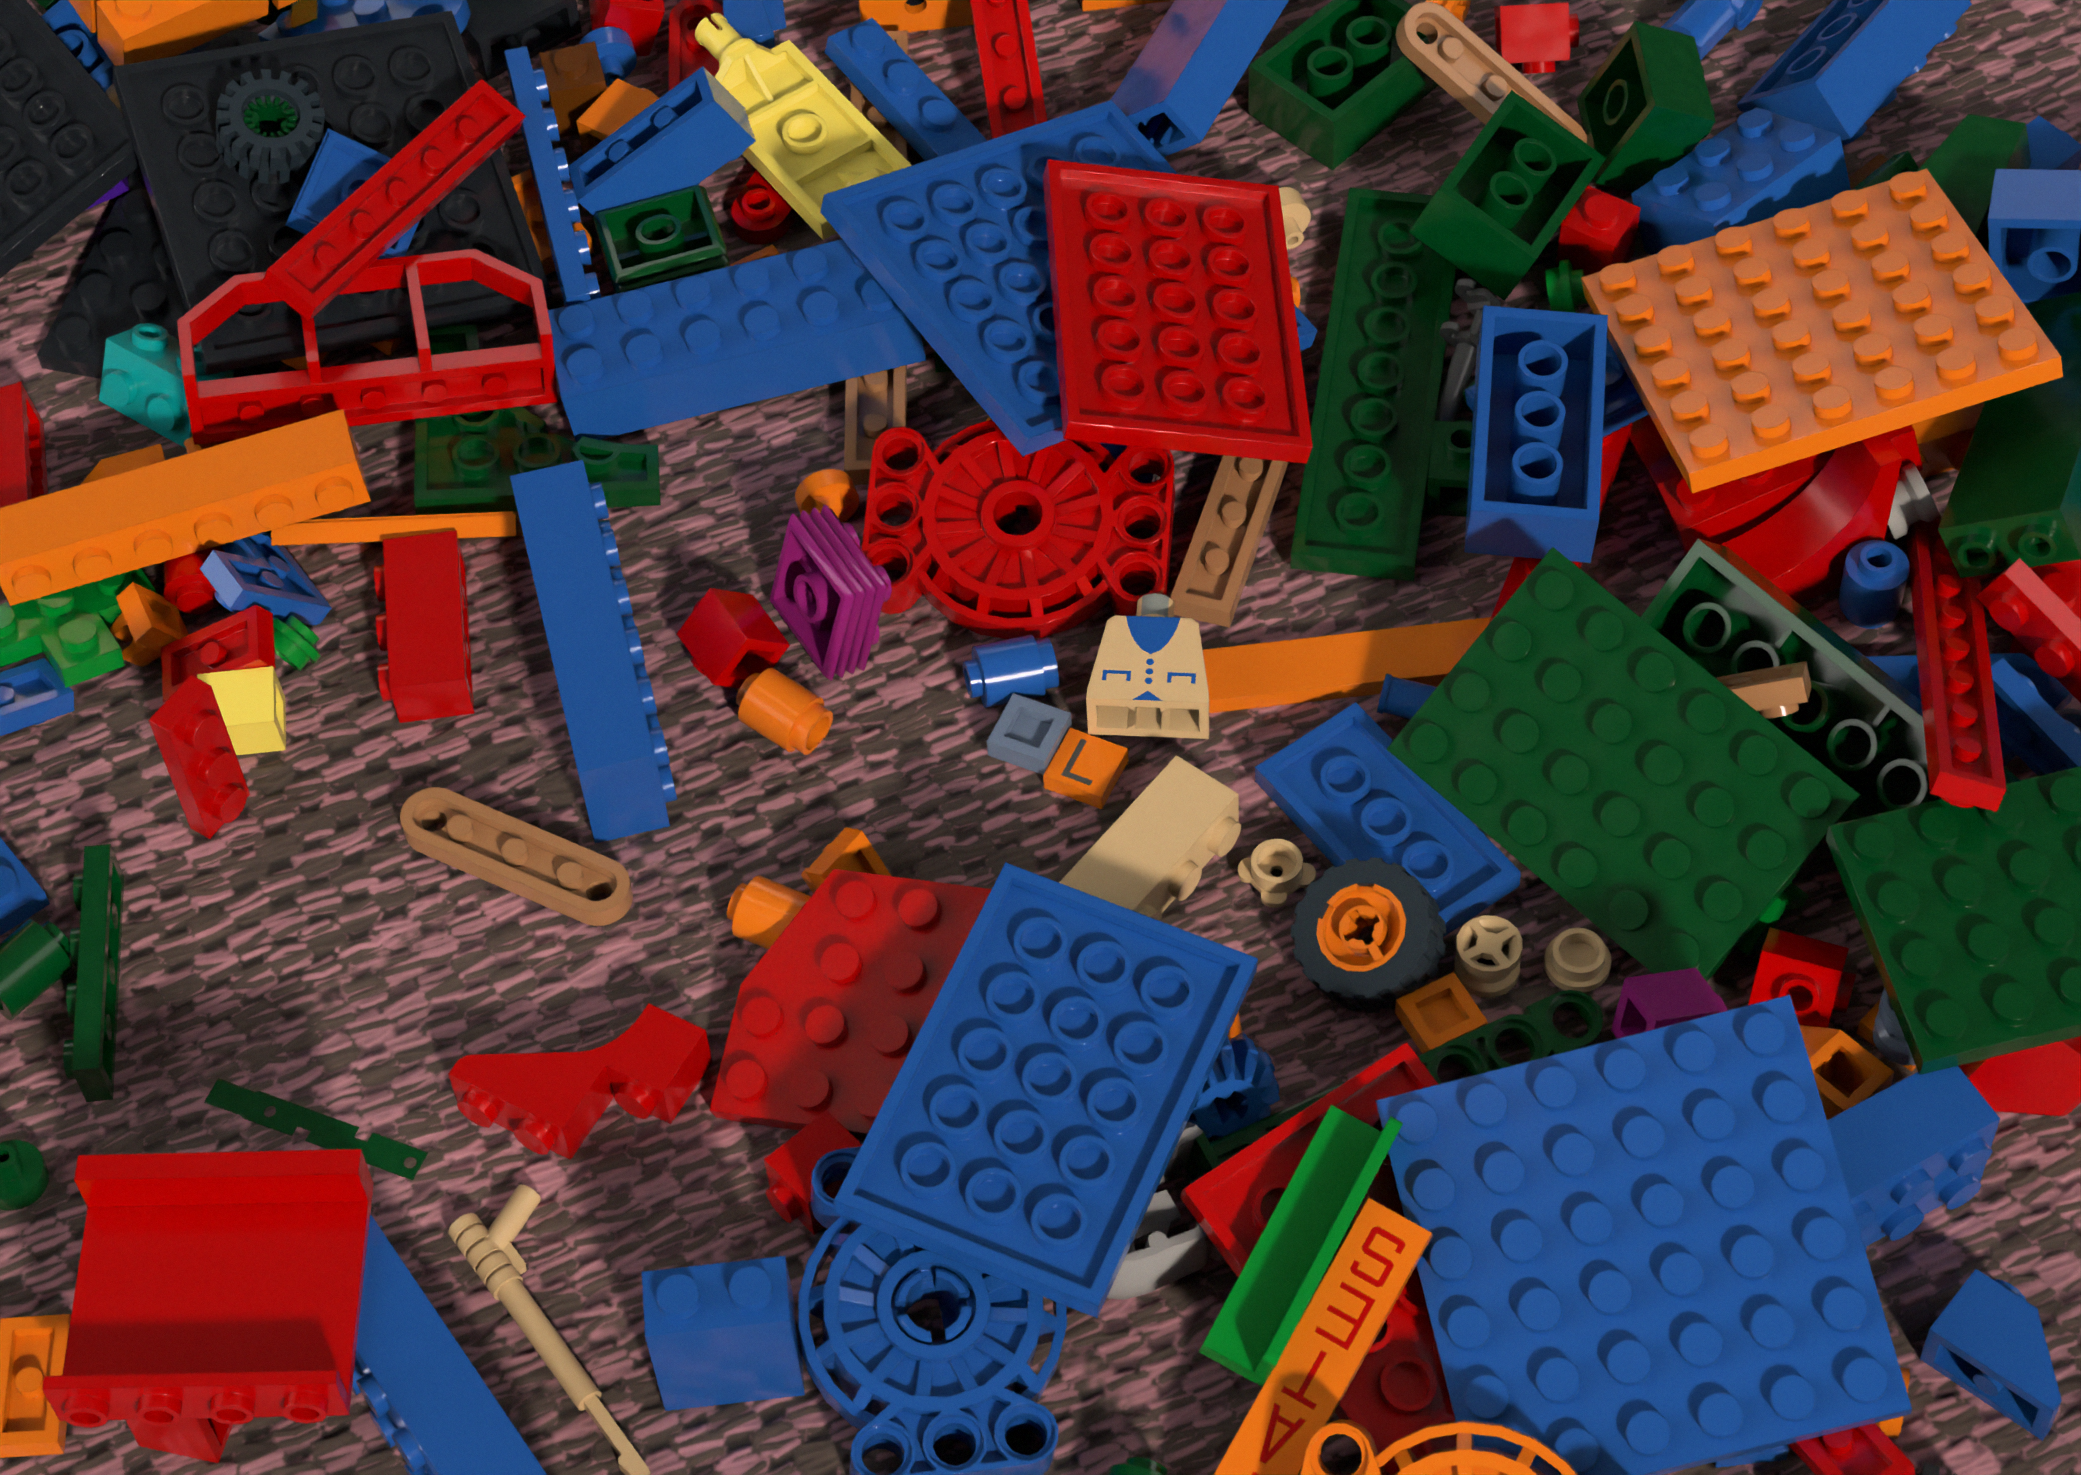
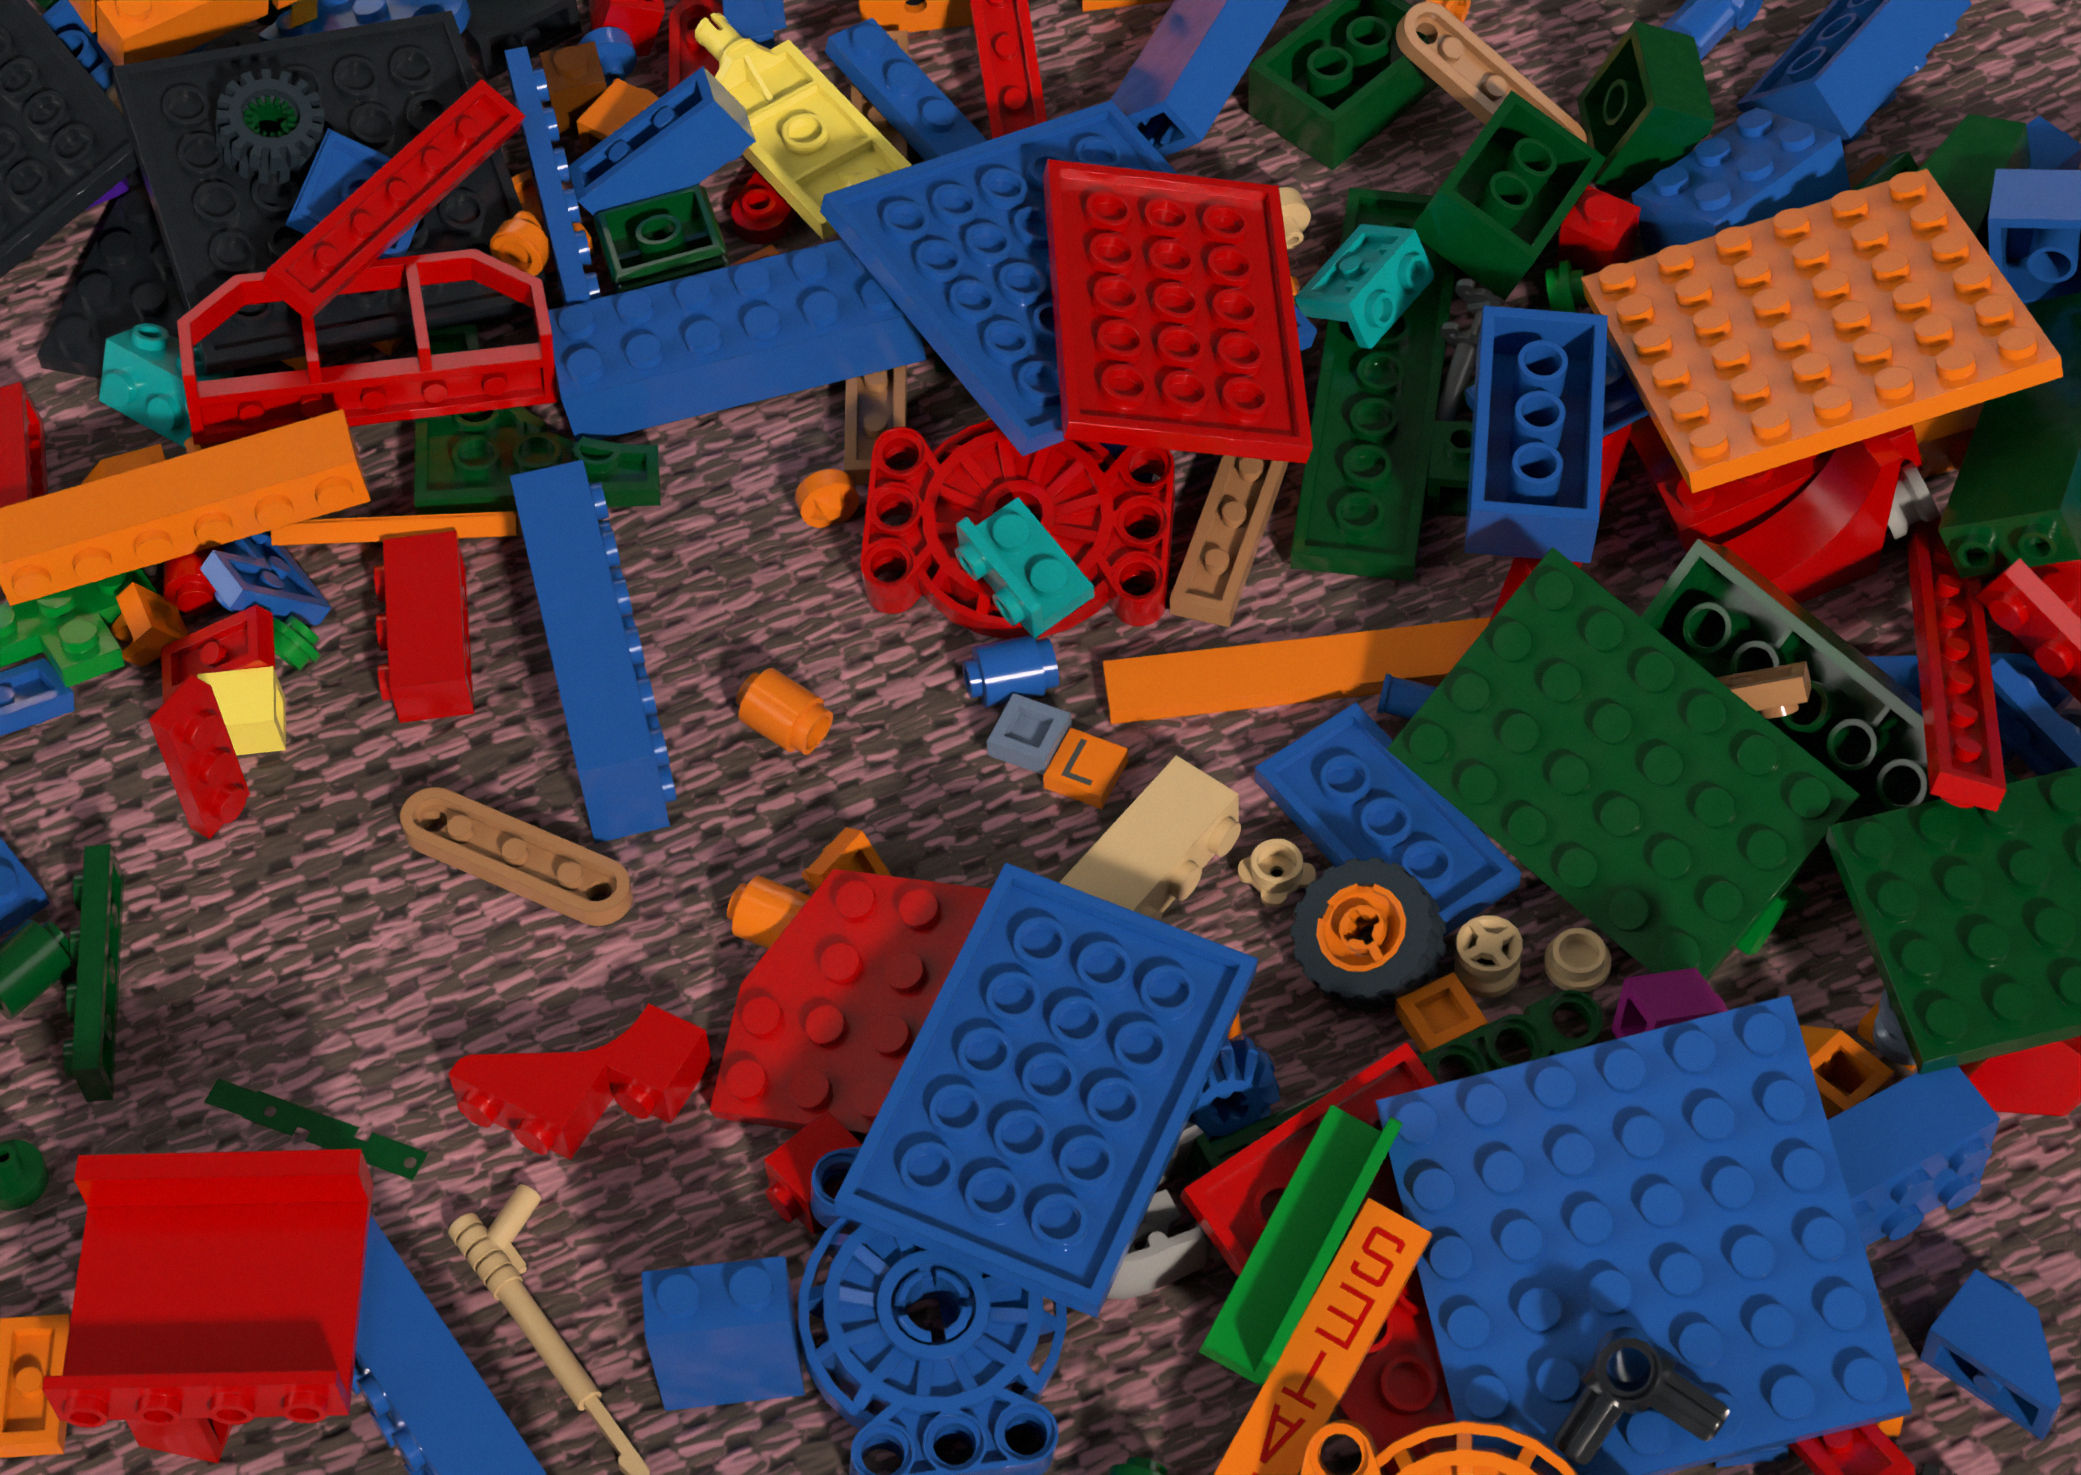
(522, 243): none -> orange tile
(731, 637): red brick -> none
(829, 591): magenta brick -> none
(1023, 566): none -> teal bracket
(1149, 675): tan torso -> none
(1369, 281): none -> teal bracket
(1535, 35): red brick -> none
(1659, 1388): none -> black axle
(1807, 972): red brick -> none
(1873, 583): blue brick -> none

